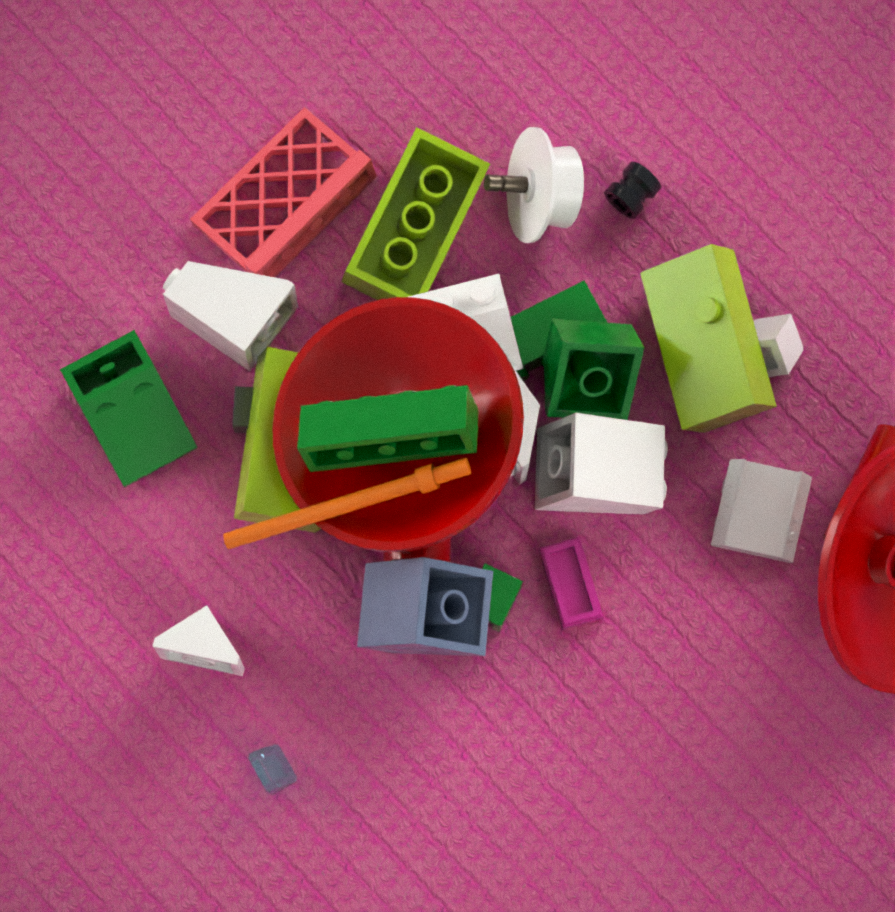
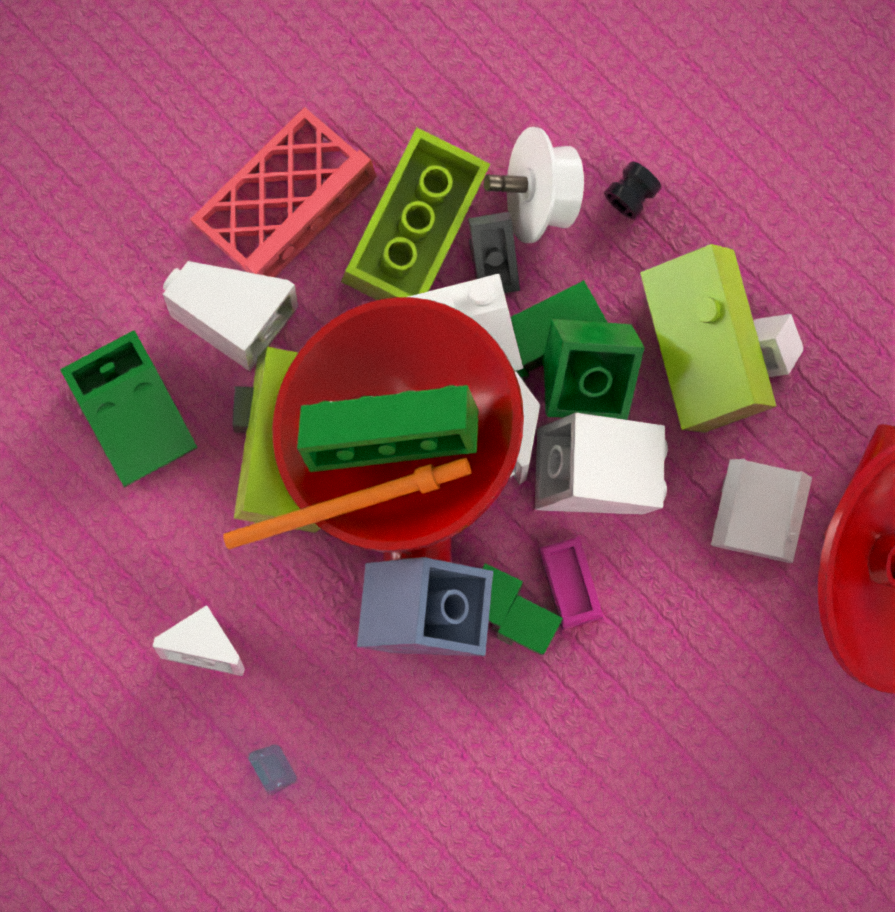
(494, 249): none -> dark grey slope
(529, 626): none -> green panel

